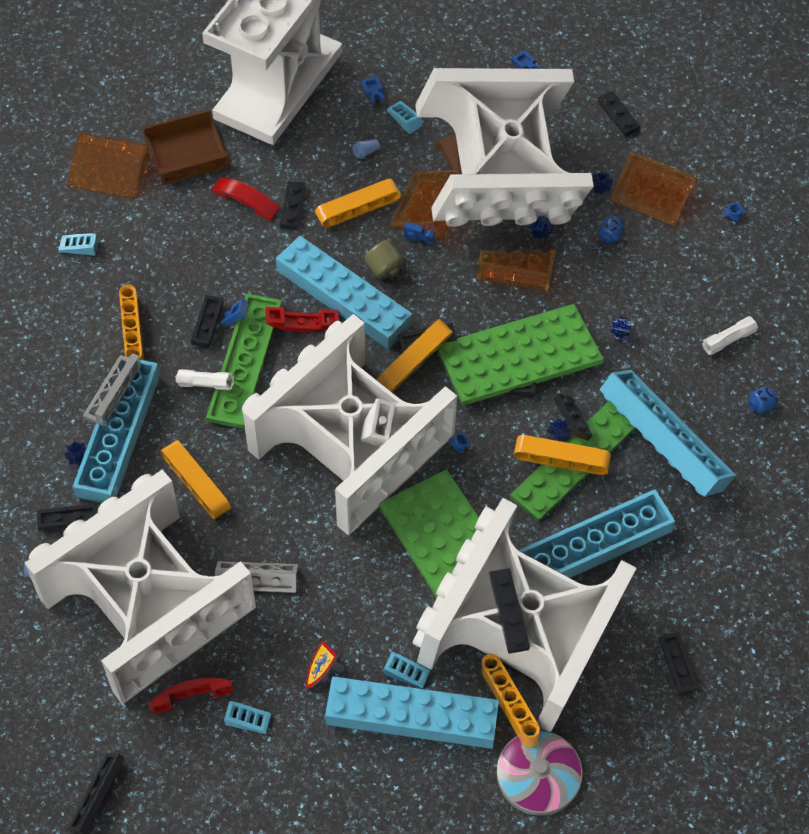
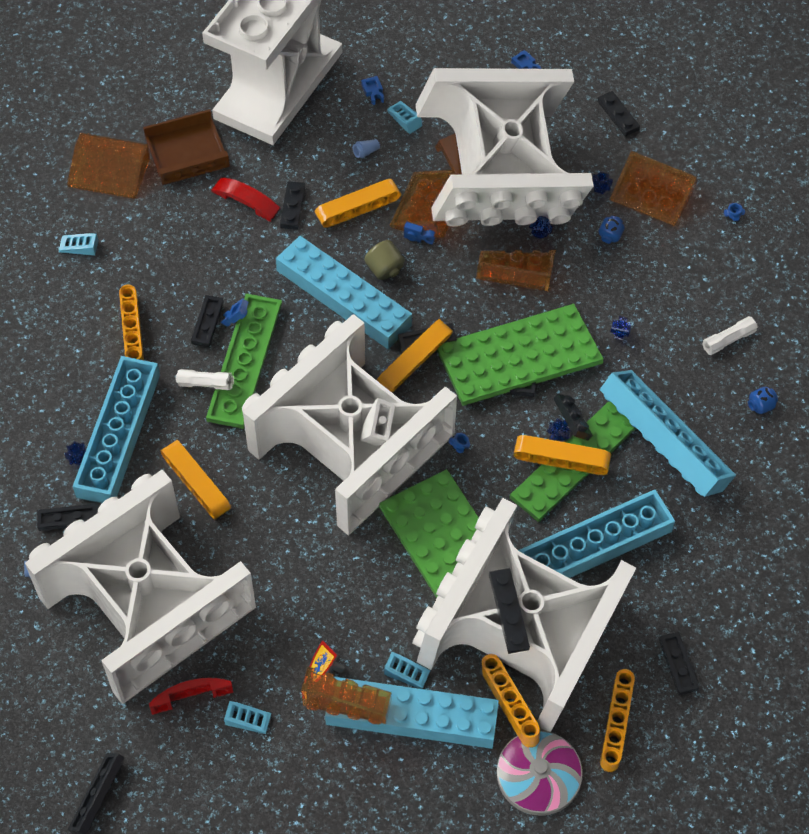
(114, 392): light grey fence -> none
(266, 576): light grey fence -> none
(298, 321): red slope -> none
(345, 697): none -> clear orange wedge
(615, 729): none -> light orange beam

